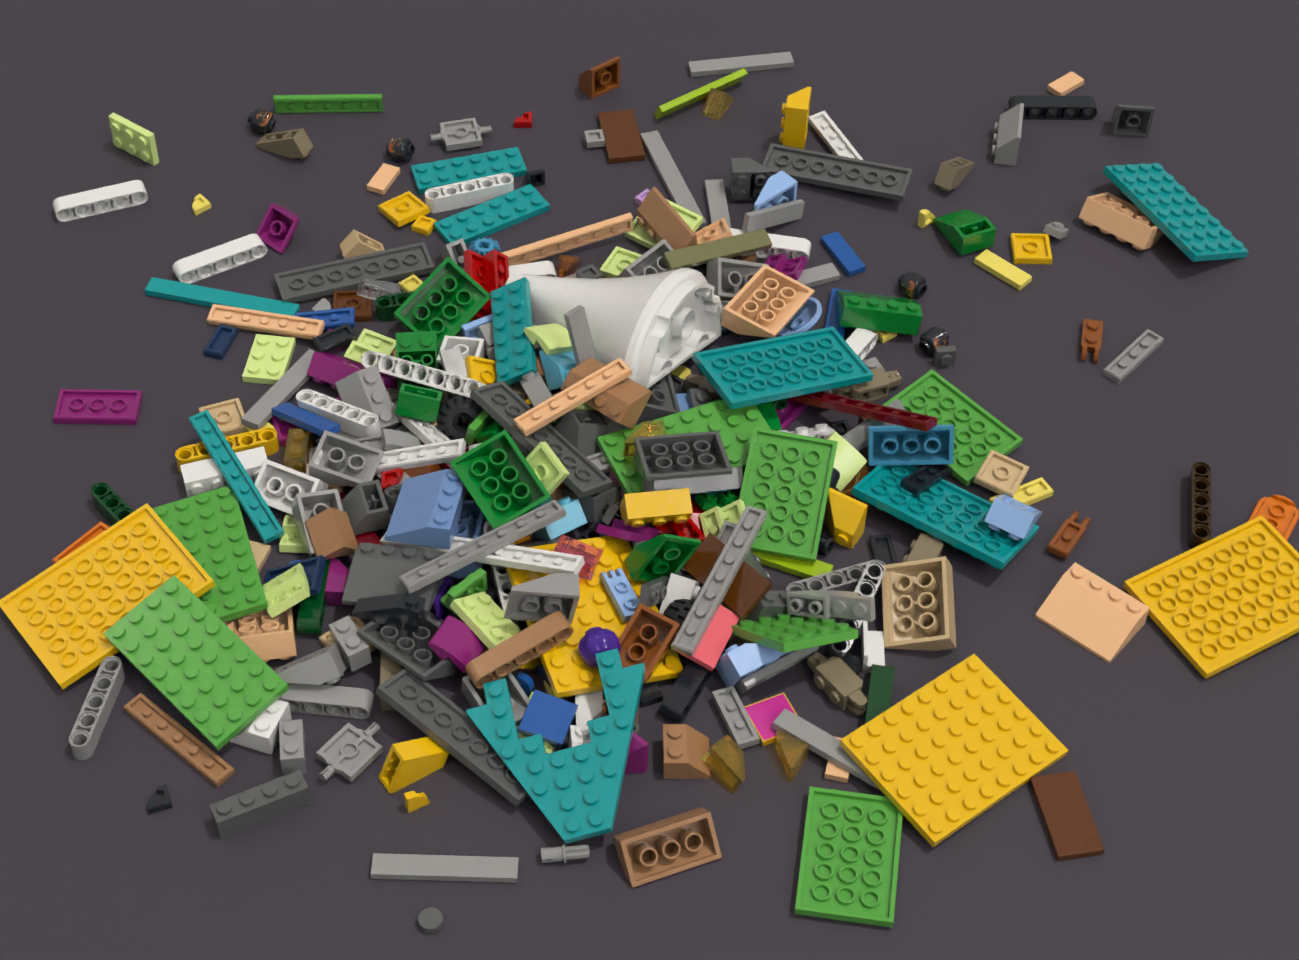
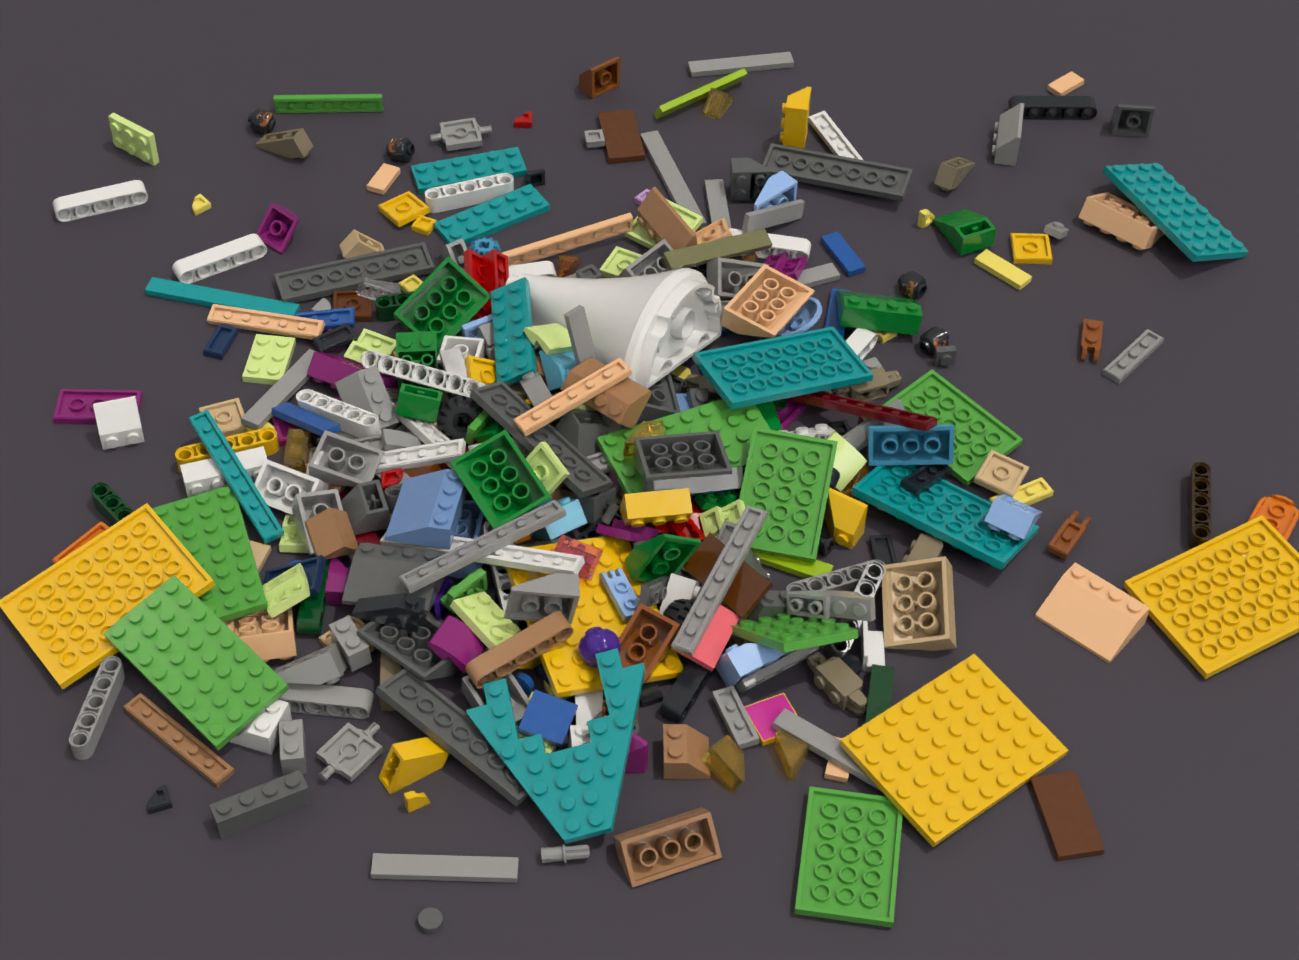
(118, 422): none -> white slope

